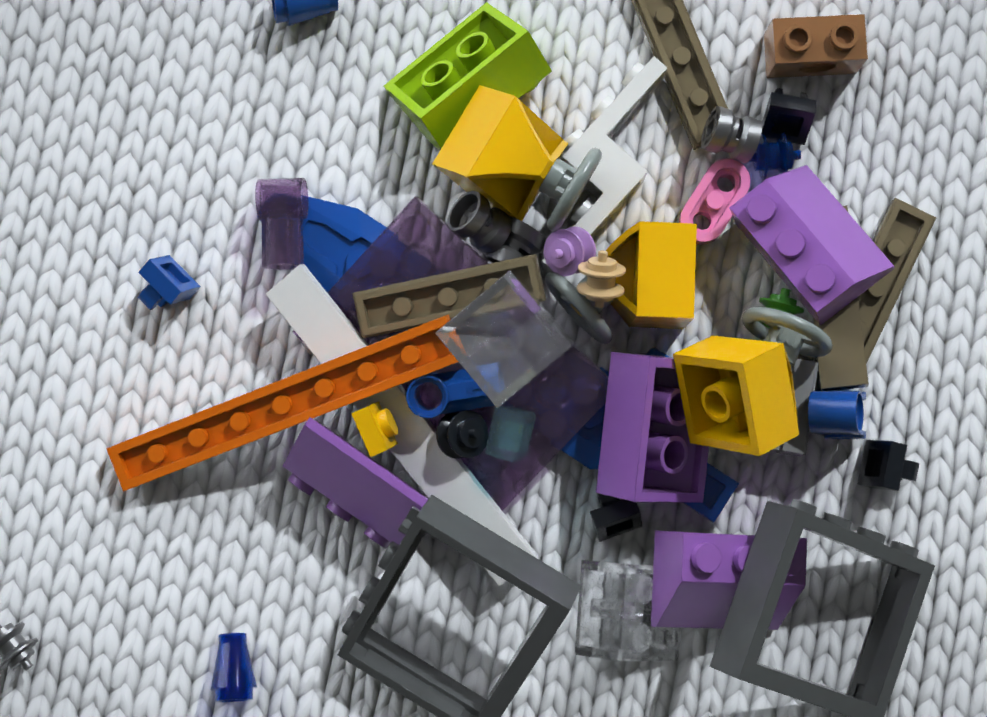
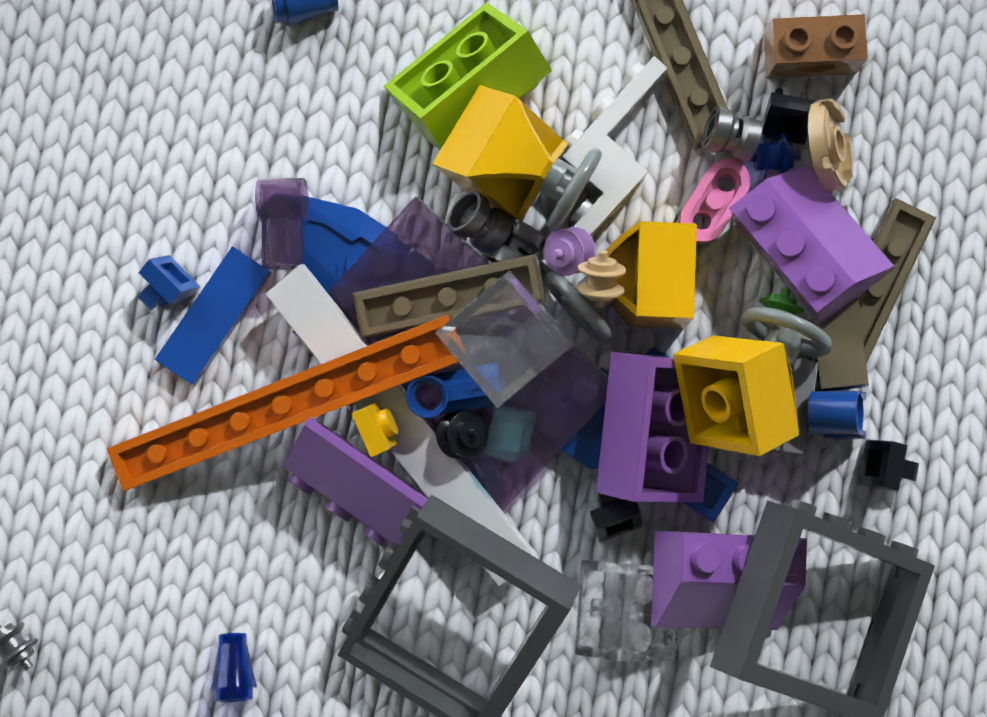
(213, 316): none -> blue tile
(829, 146): none -> tan tile

